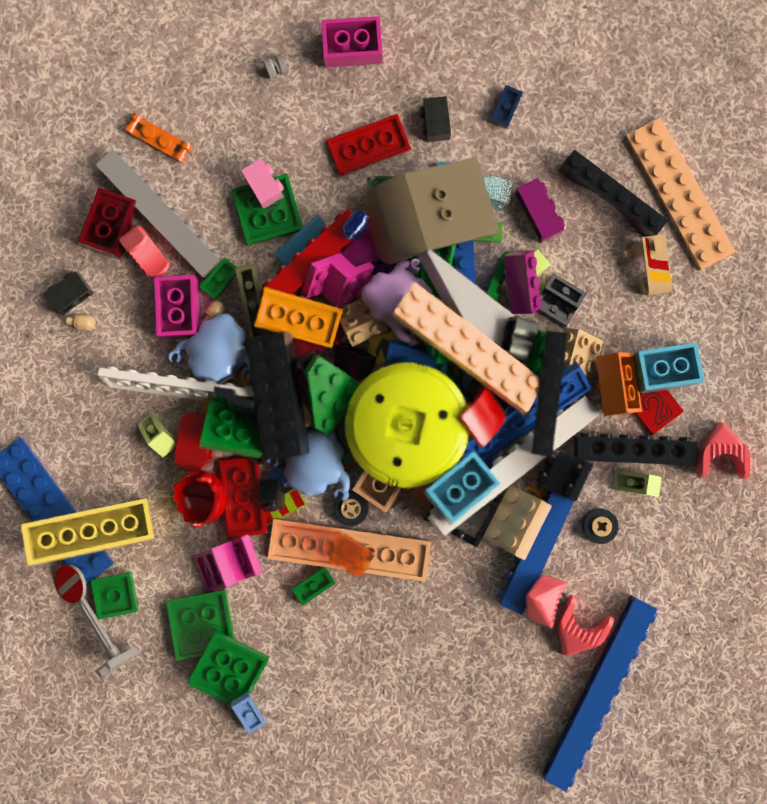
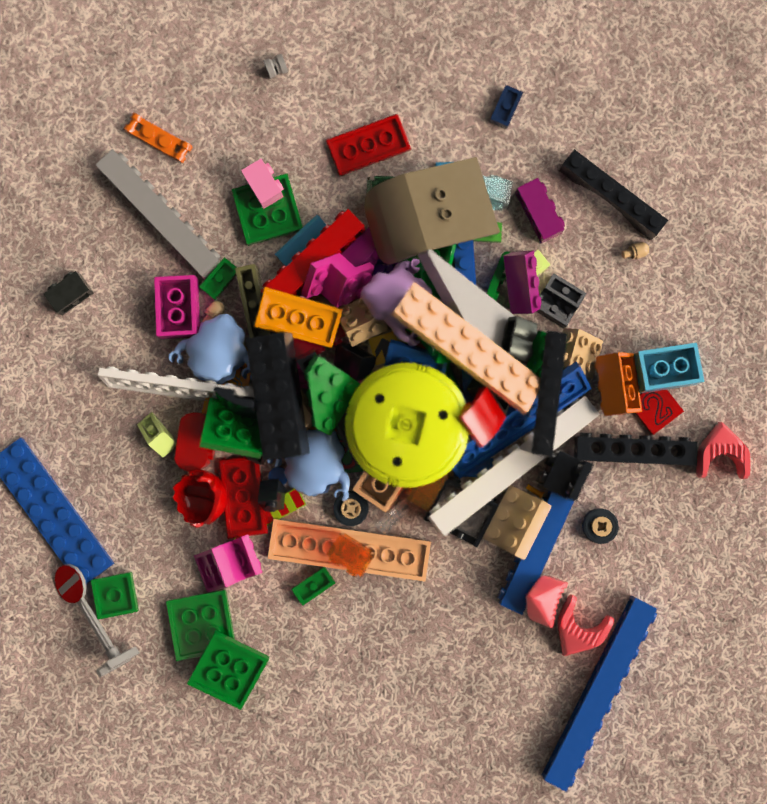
(81, 322): tan cylinder -> none
(87, 532): light yellow brick -> none
(106, 222): dark red slope -> none
(144, 252): coral animal -> none
(248, 712): medium blue plate -> none
(352, 41): dark pink brick -> none
(355, 225): clear blue brick -> none
(436, 119): pearl dark grey brick -> none
(461, 488): medium azure brick -> none
(636, 483): yellowish green slope -> none
(656, 266): tan door -> none
(680, 194): light nougat plate -> none

